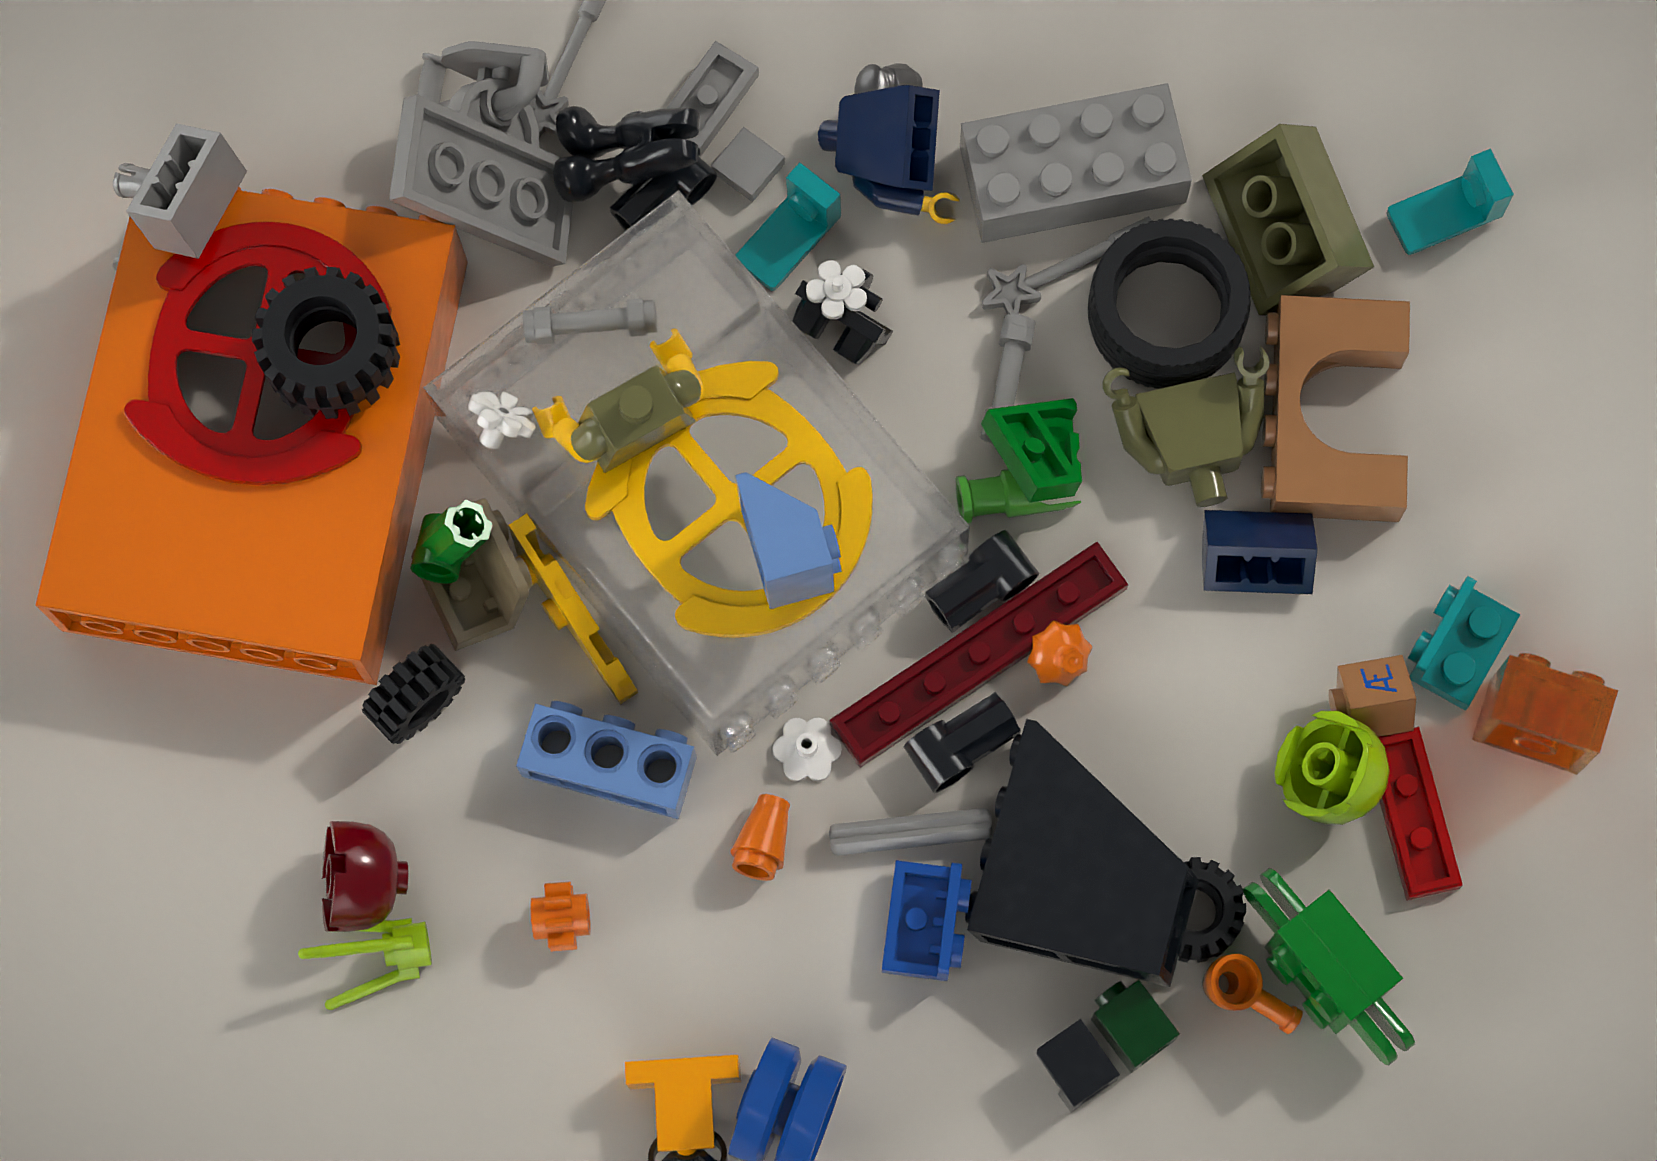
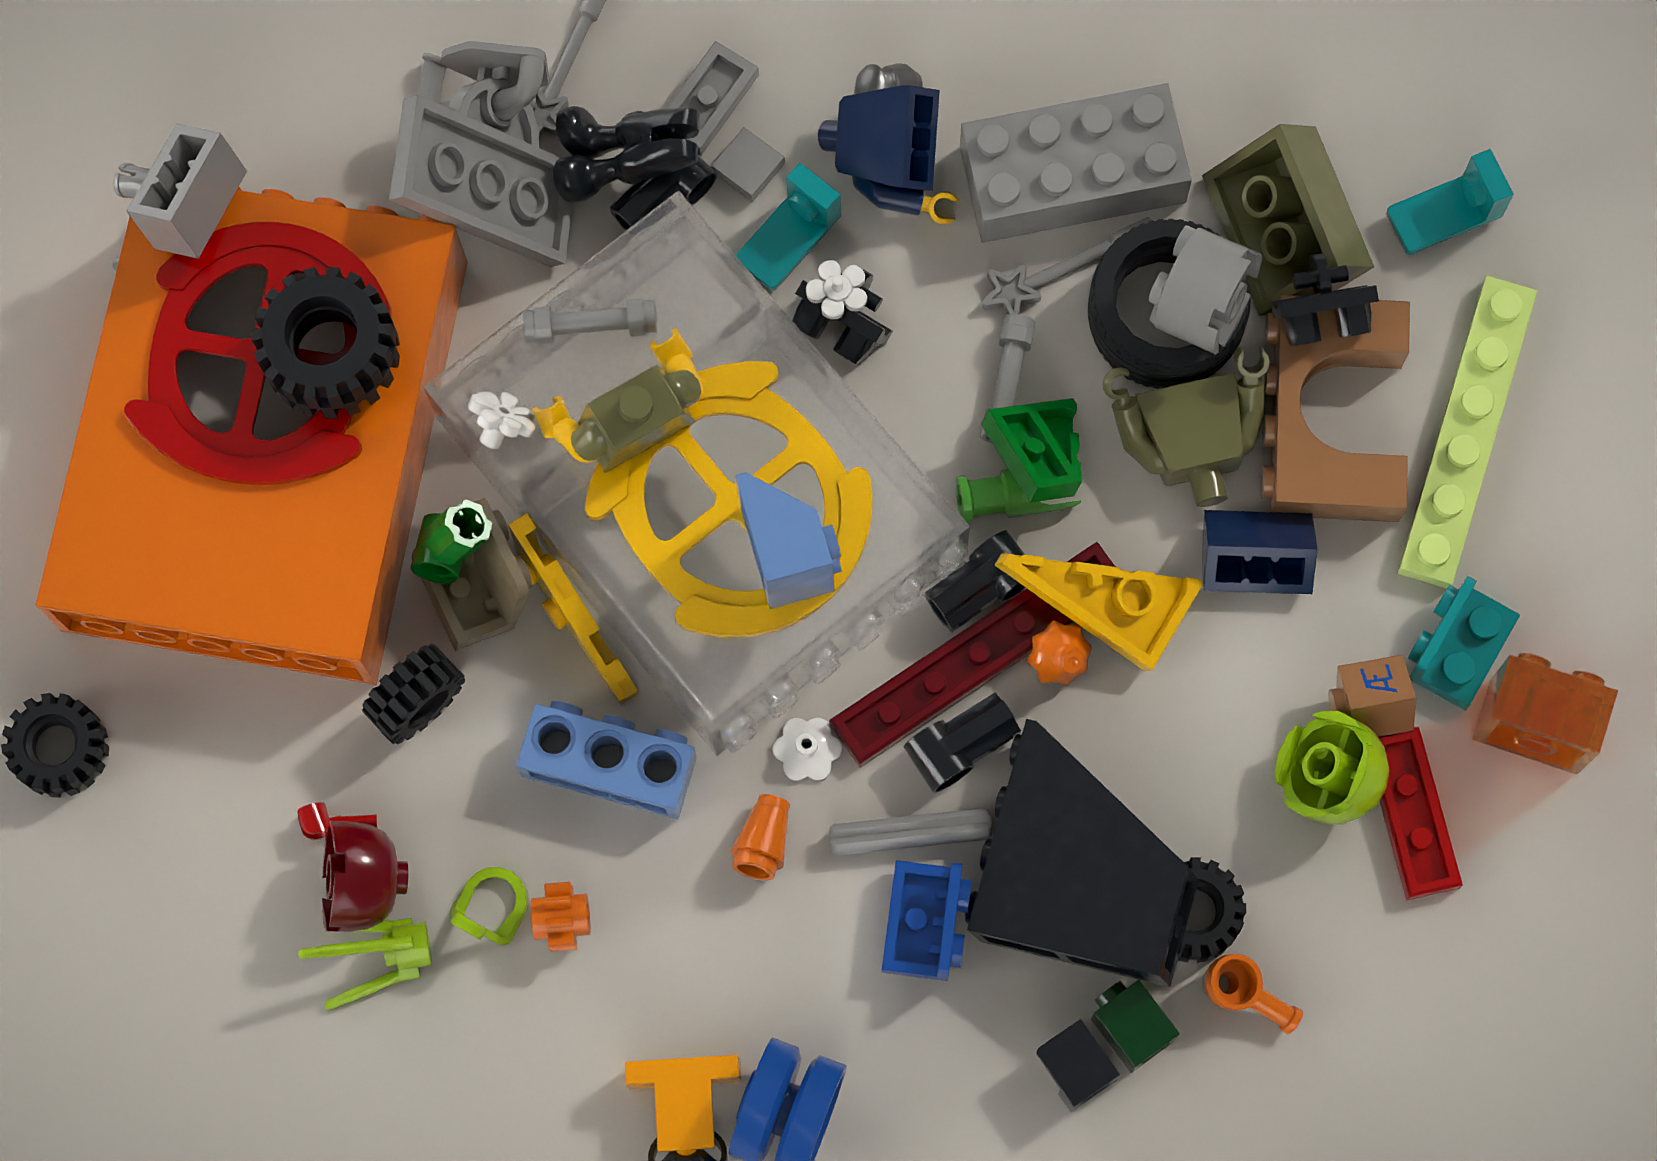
(33, 722): none -> black tyre
(315, 820): none -> red hand
(510, 926): none -> lime piece
(1120, 607): none -> yellow wing
(1204, 289): none -> light grey brick
(1330, 964): green brick -> none
(1350, 304): none -> black hips
(1467, 432): none -> yellowish green plate

